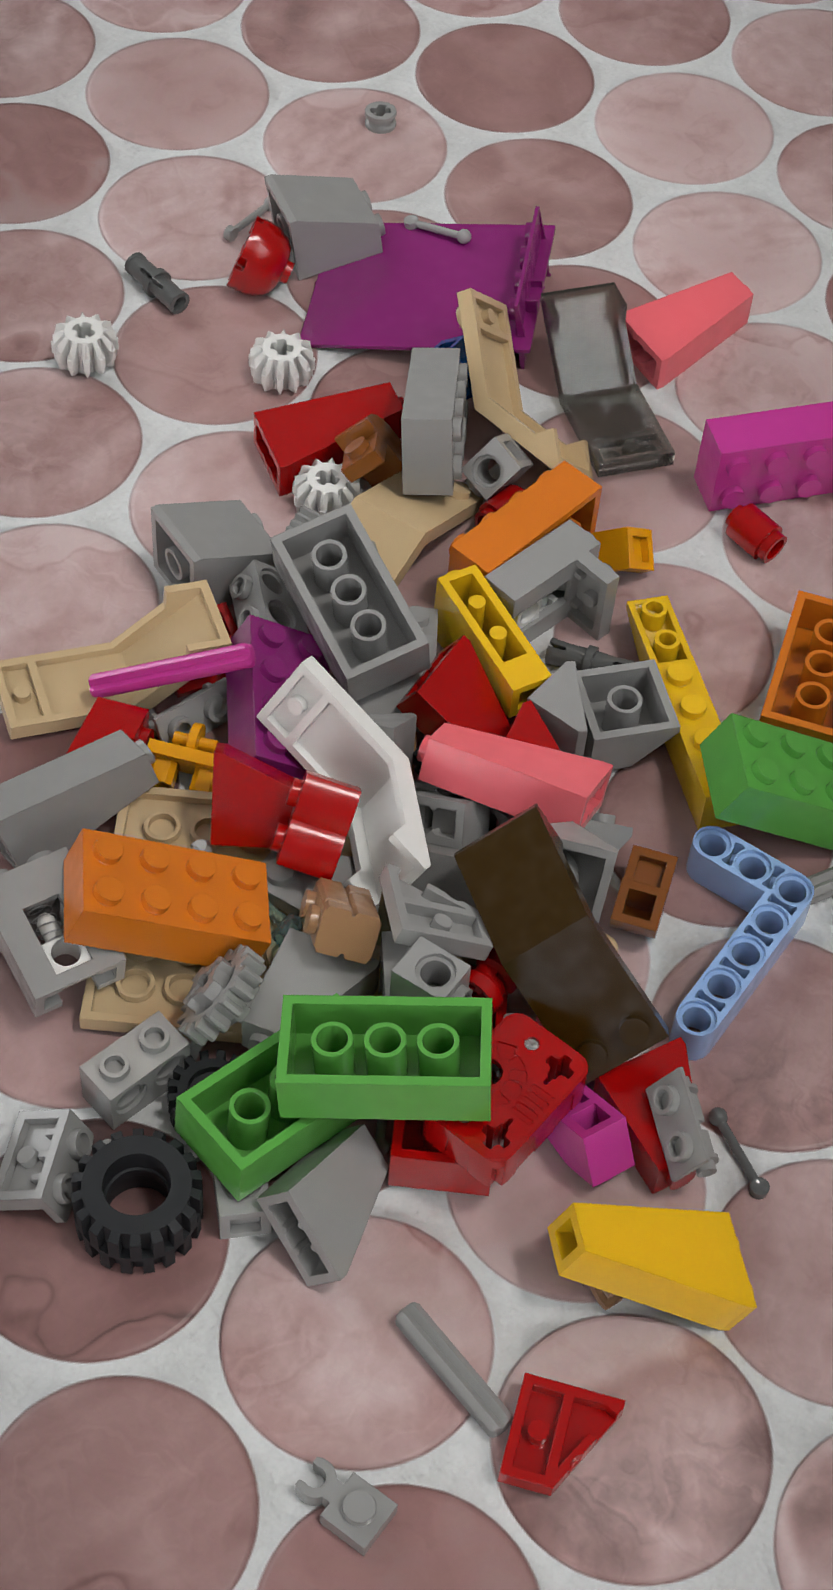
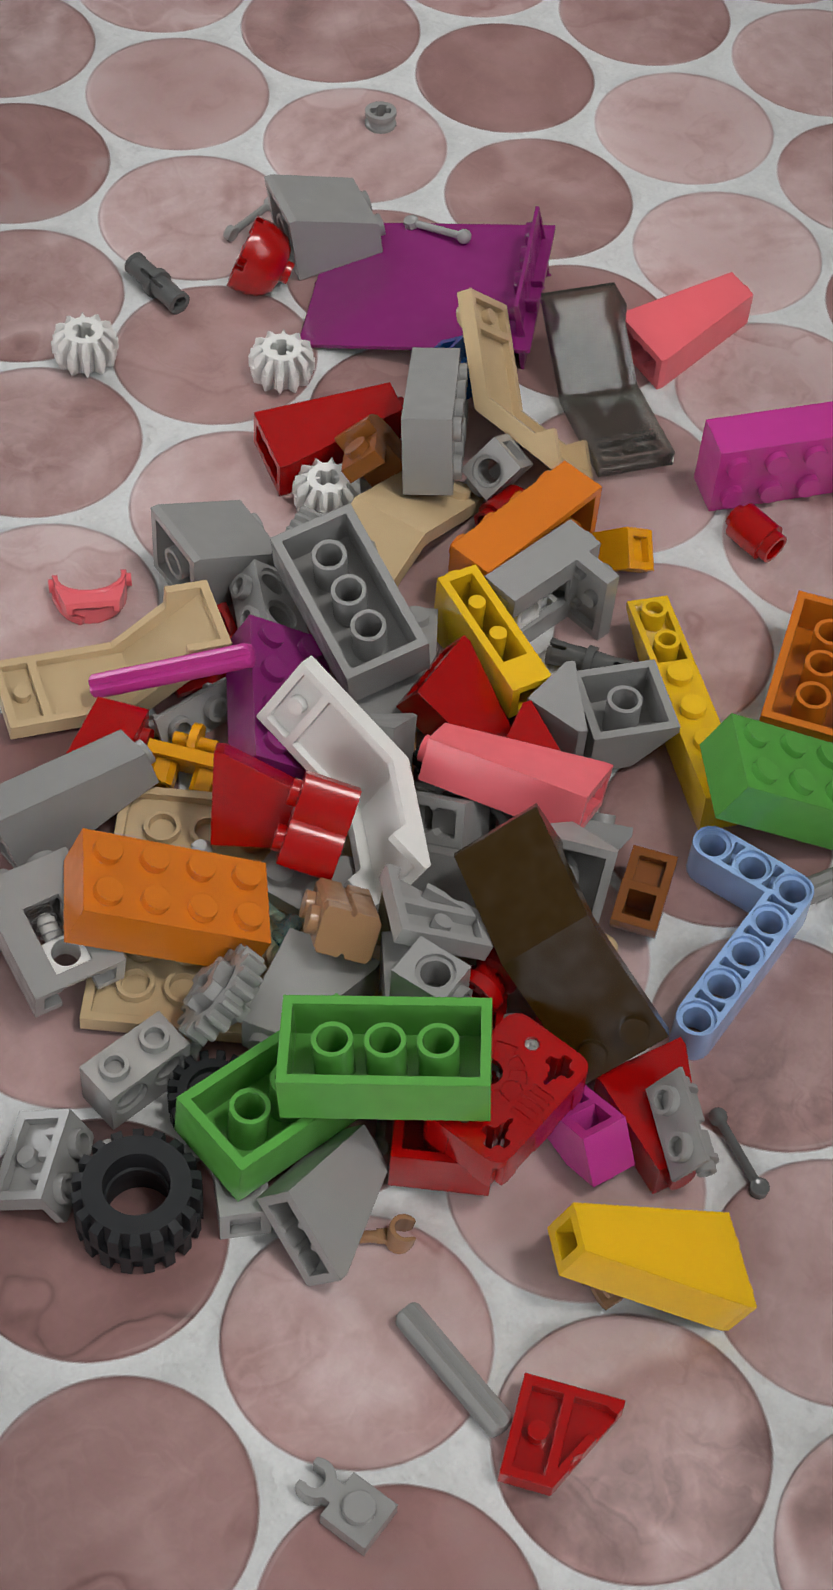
(93, 604): none -> coral helmet
(389, 1236): none -> medium nougat hand

